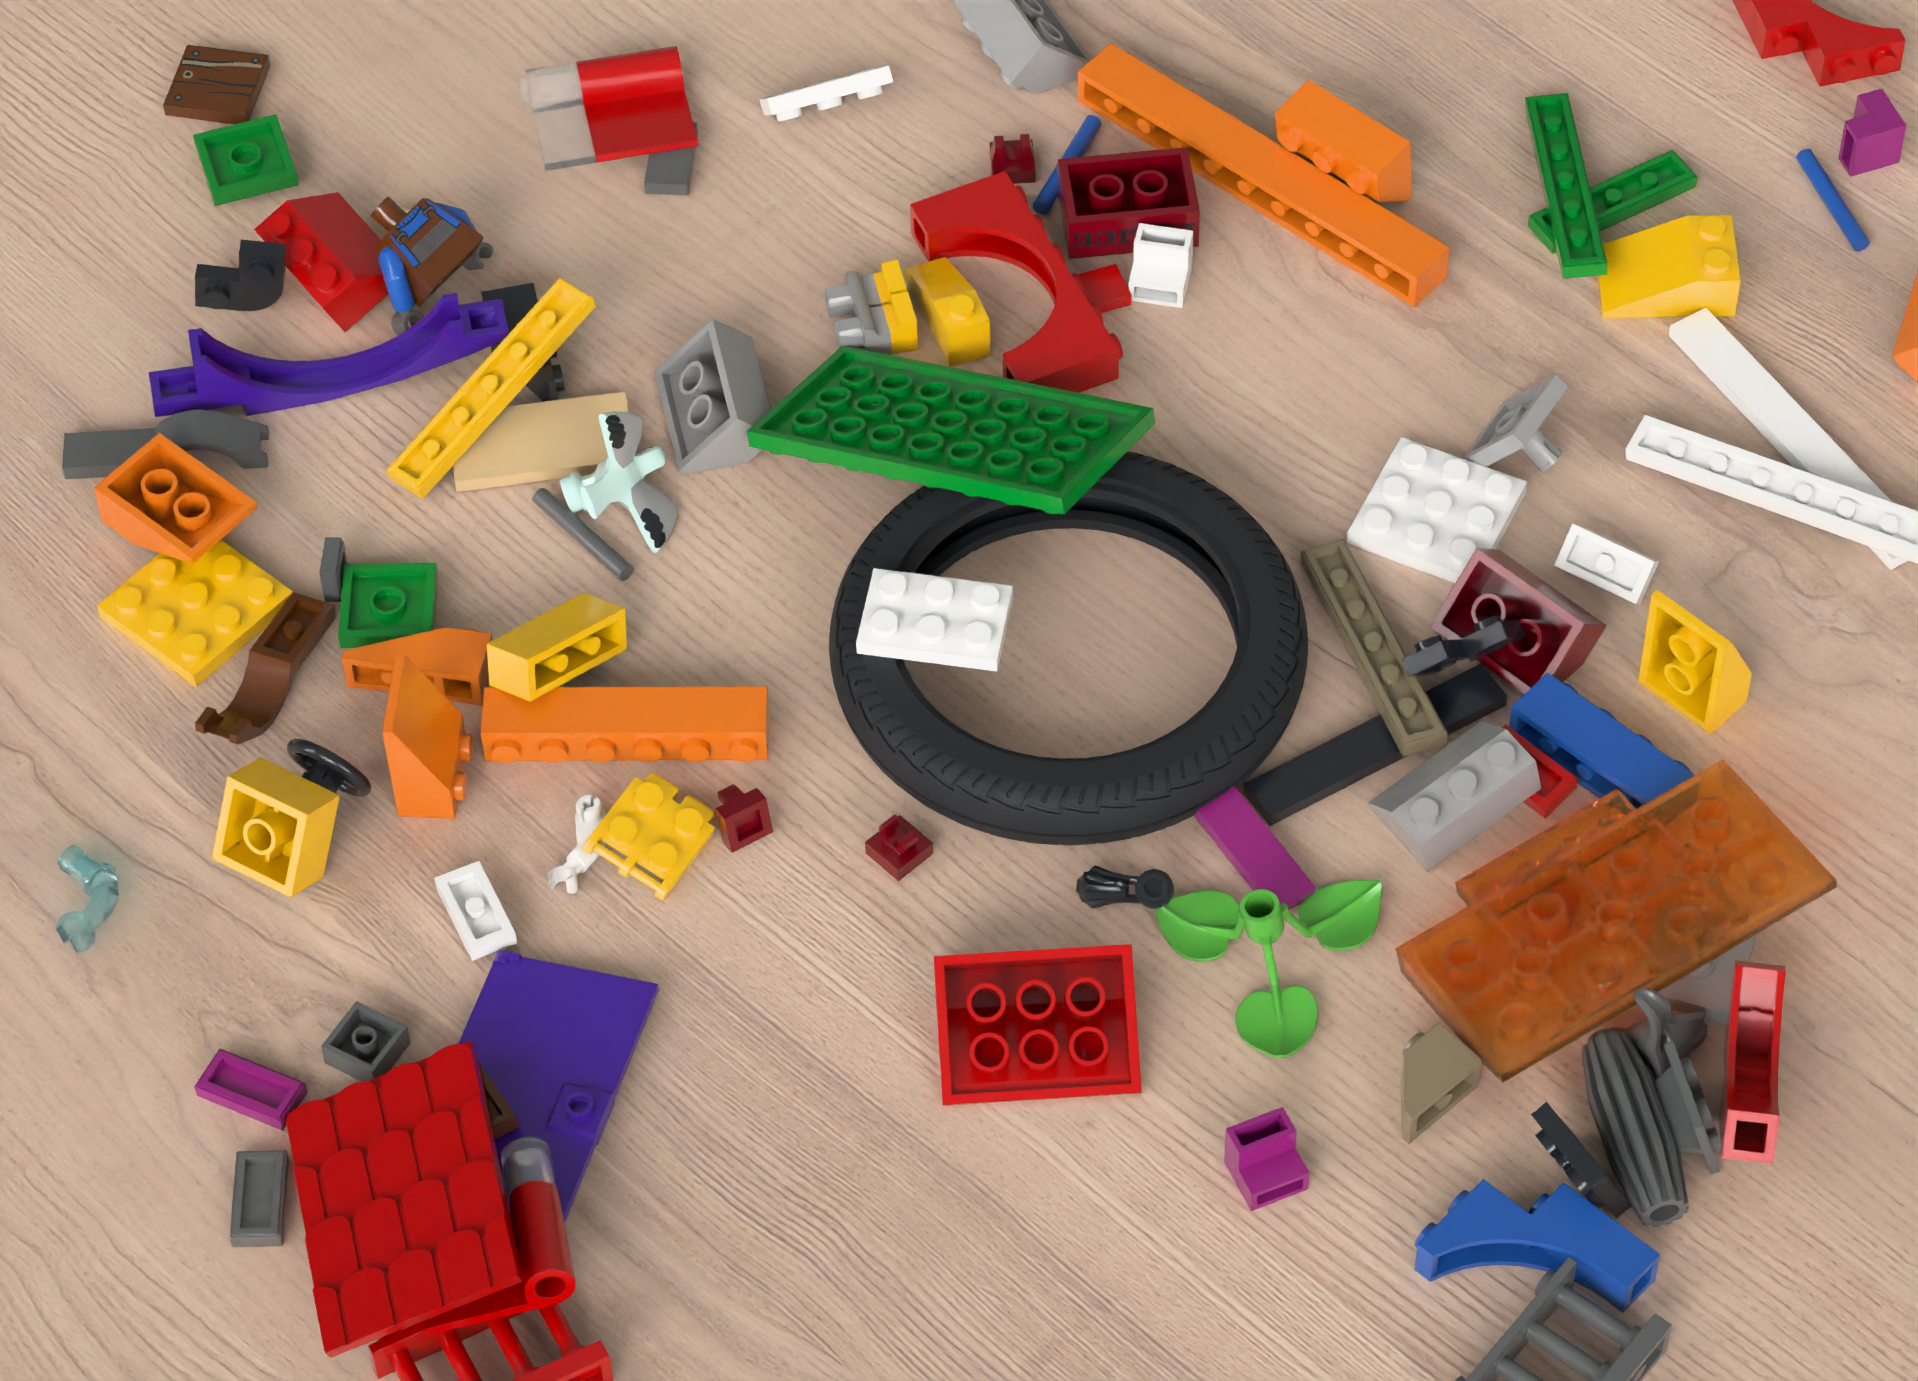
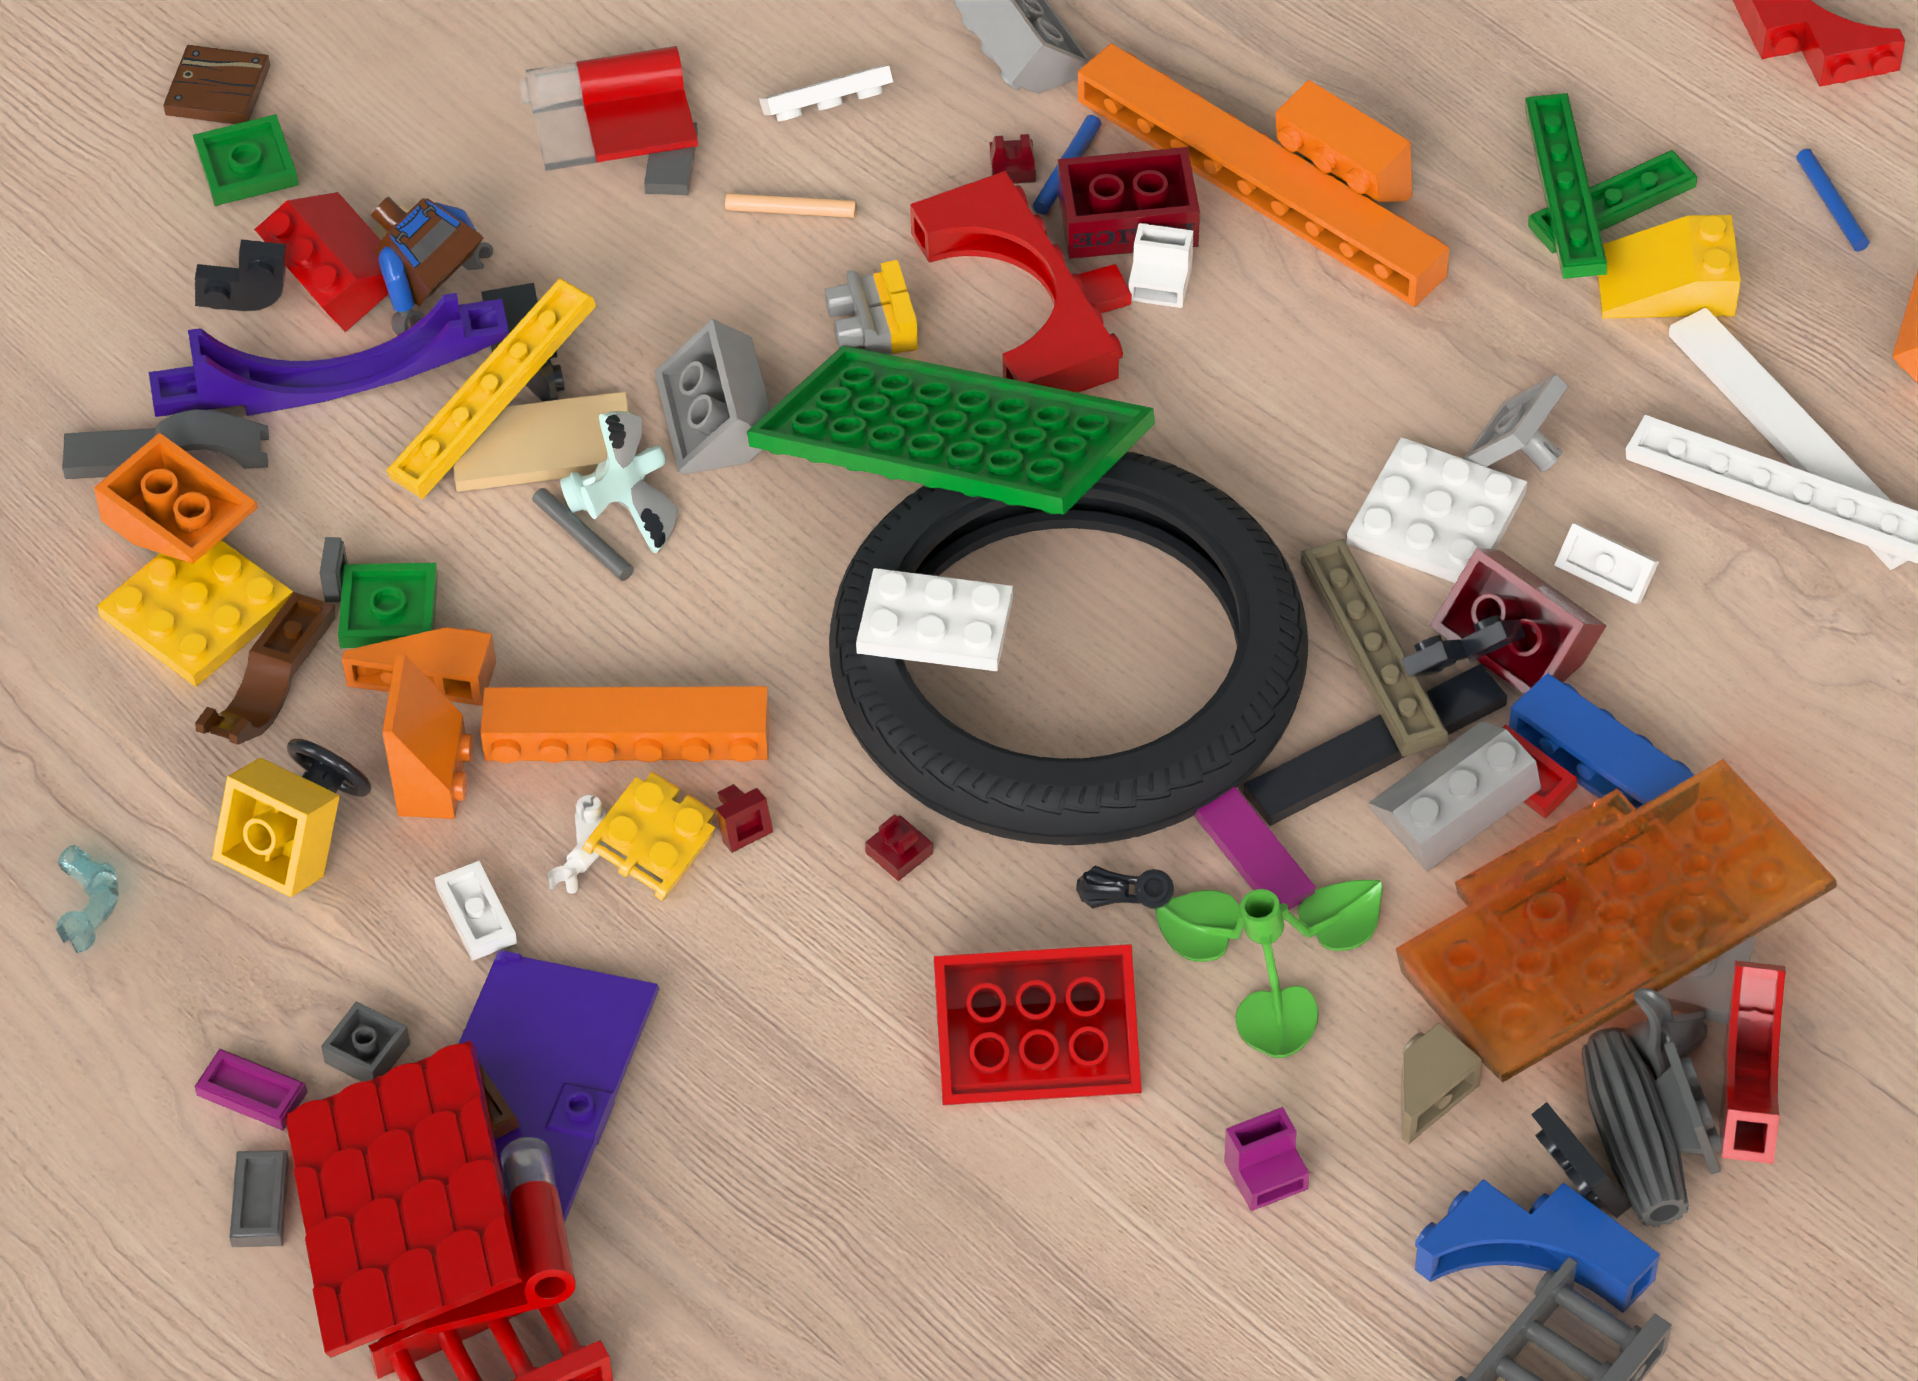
(556, 646): yellow brick -> none
(790, 205): none -> light nougat bar
(951, 311): yellow slope -> none
(1692, 665): yellow slope -> none
(1873, 135): magenta piece -> none

